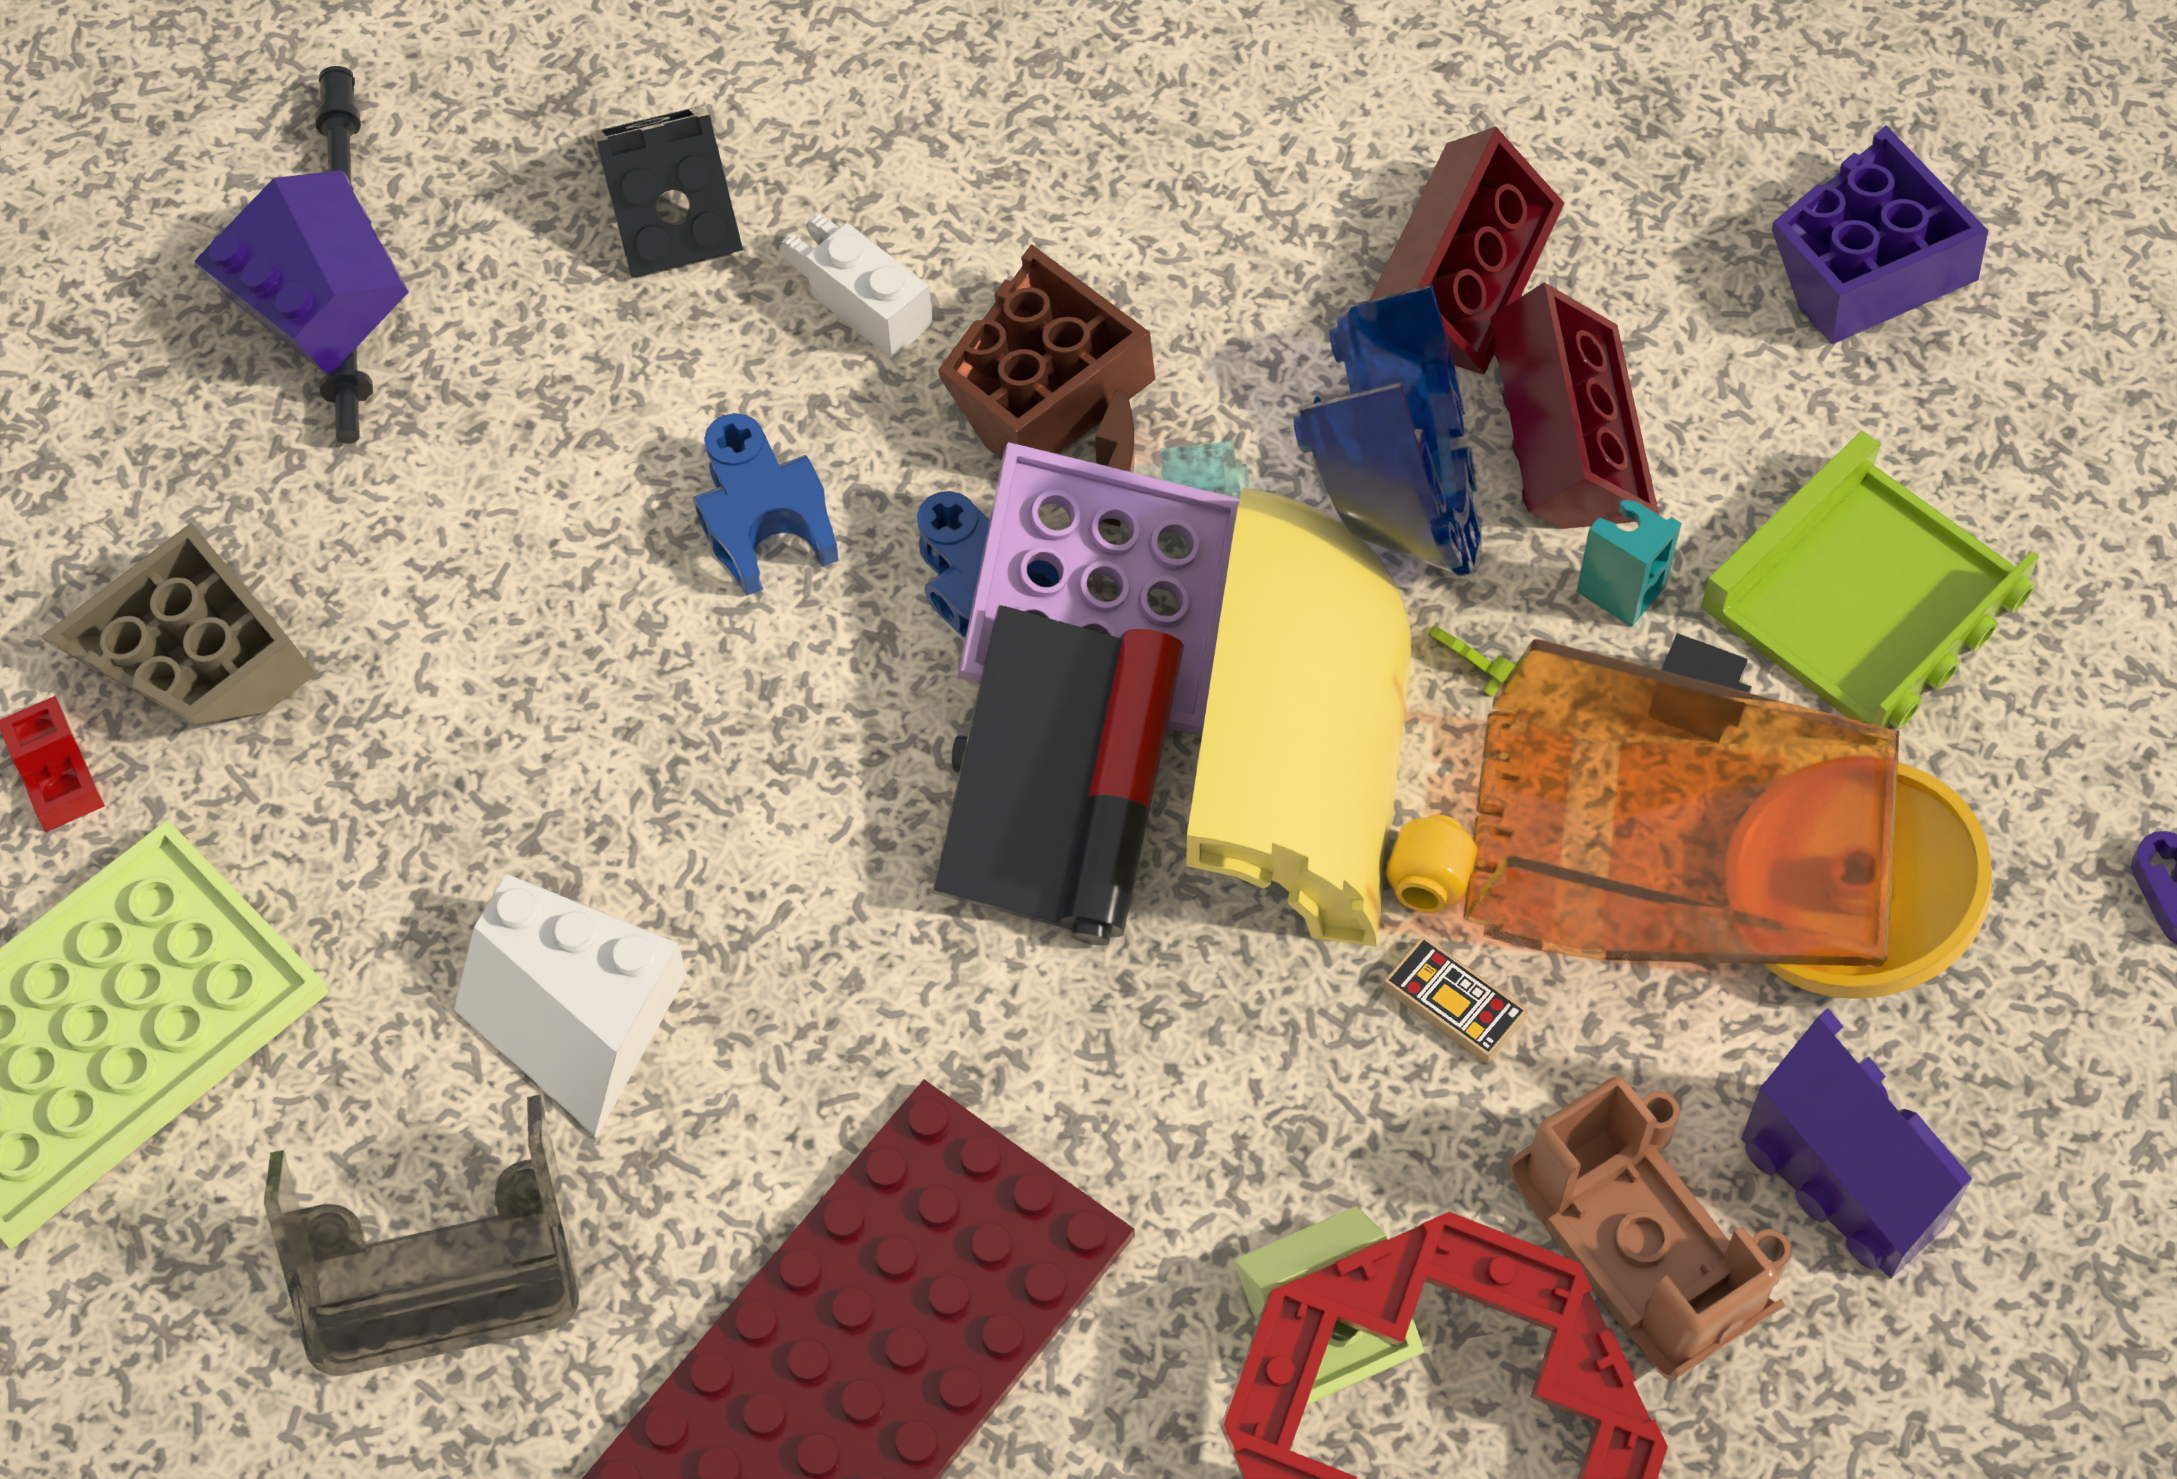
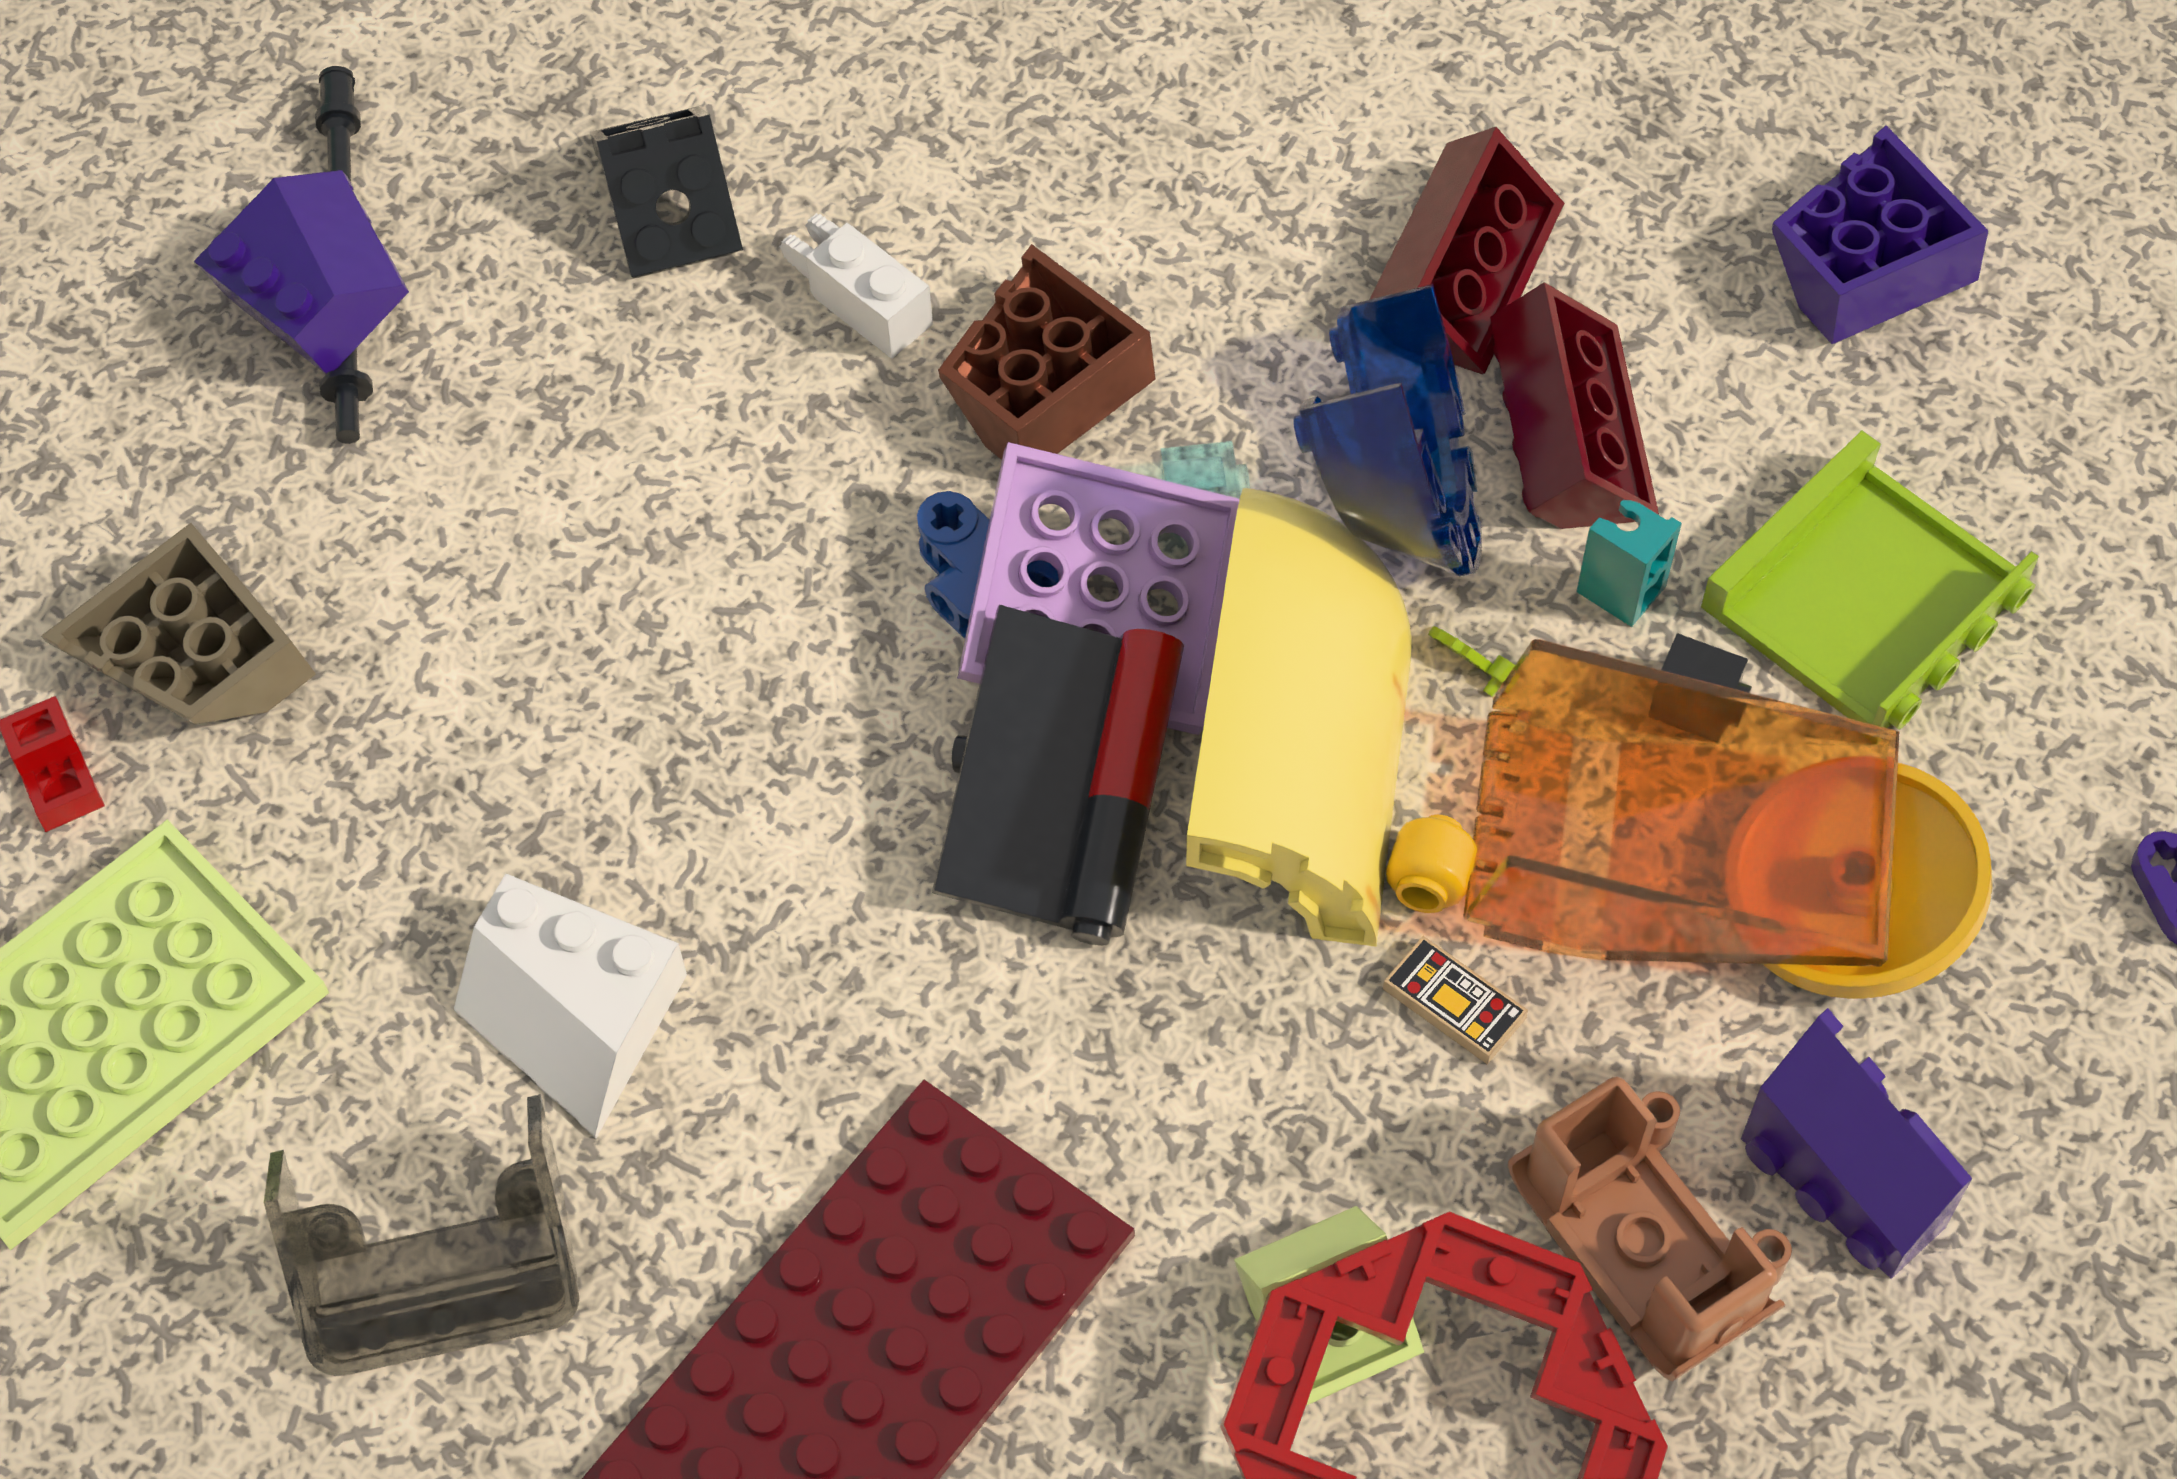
(758, 499): blue piece -> none
(1116, 438): reddish brown slope -> none

